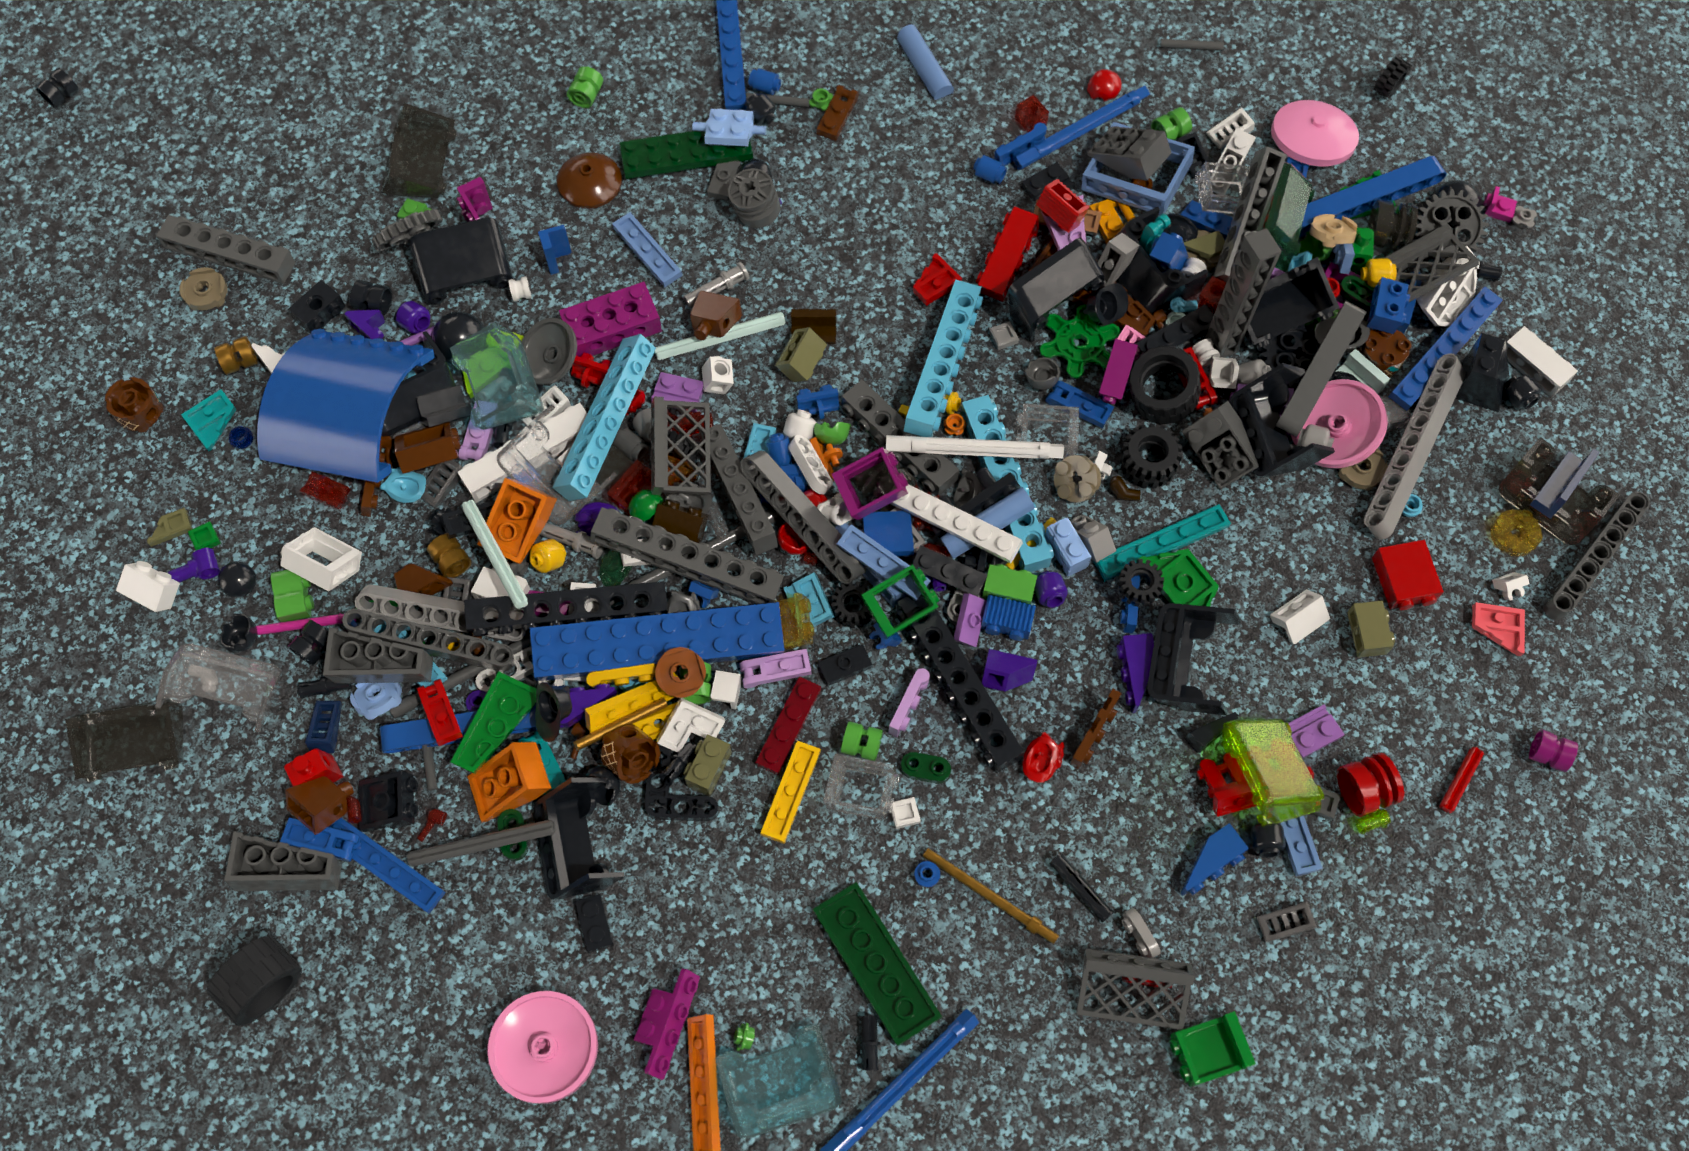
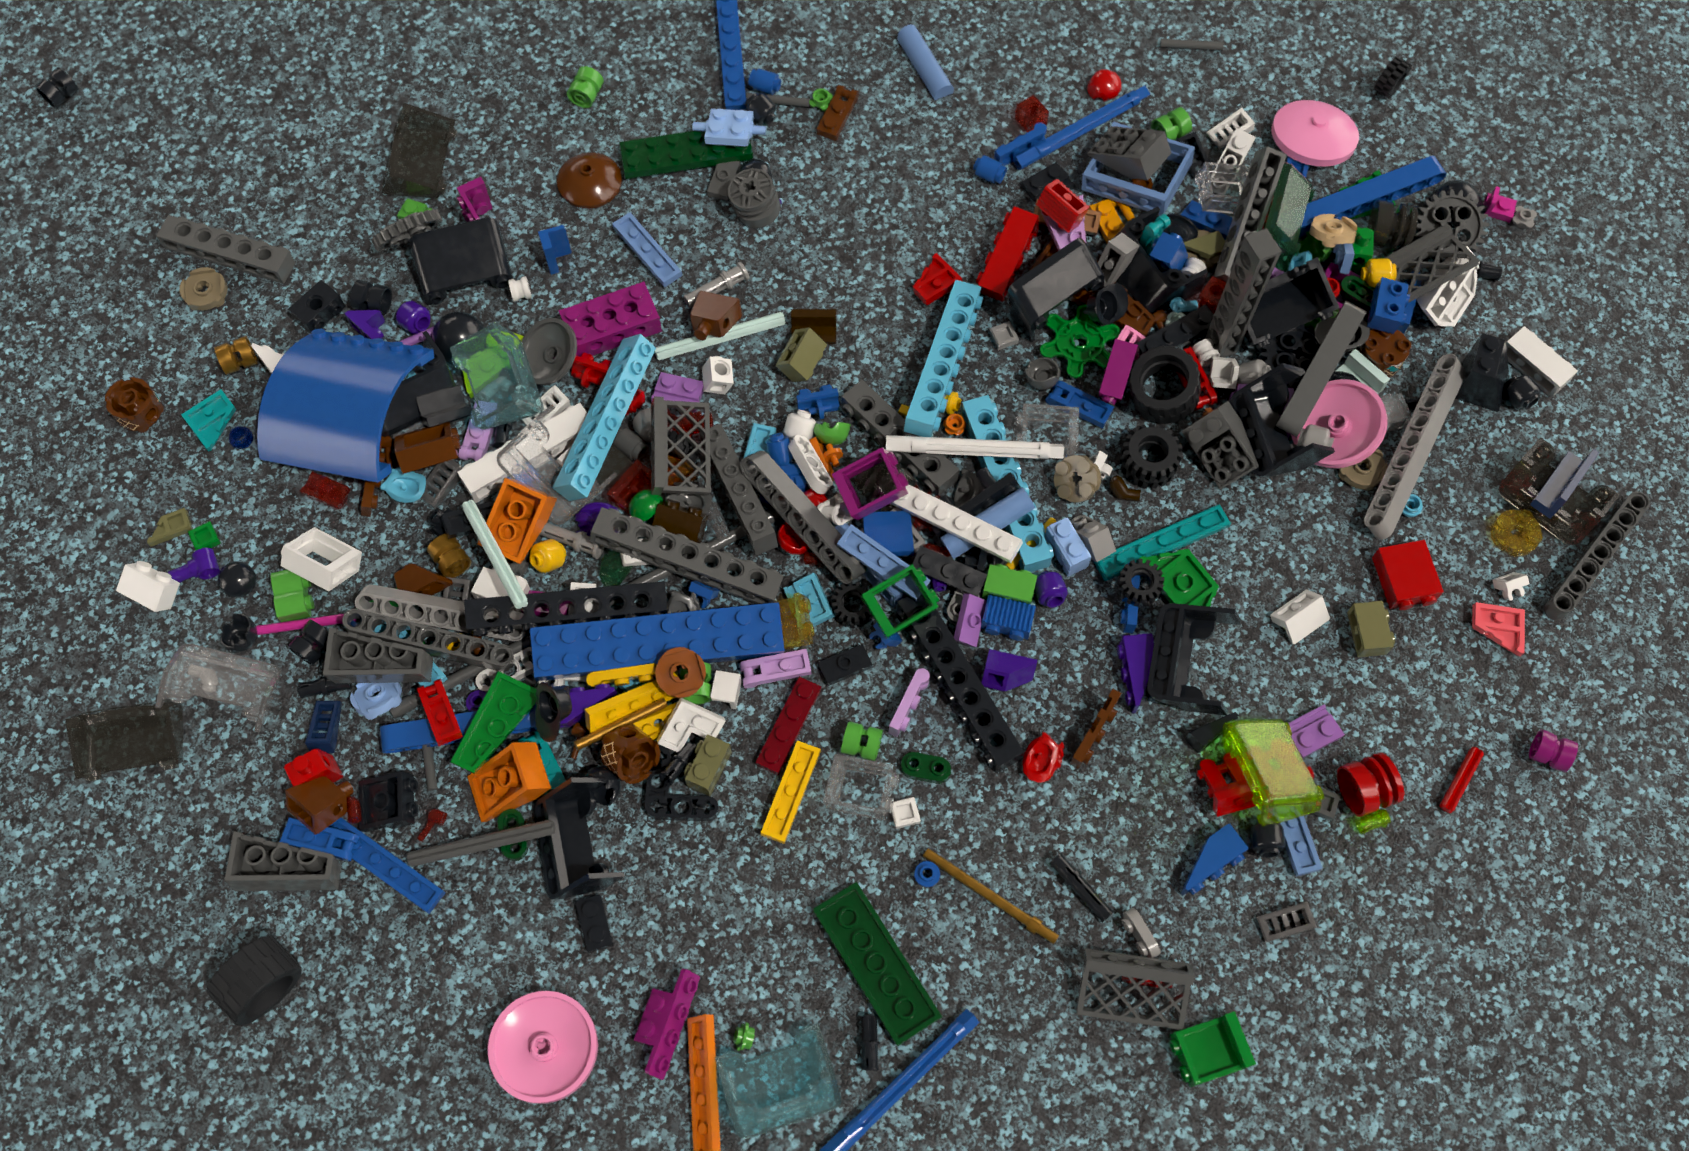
(1450, 342): blue plate -> none

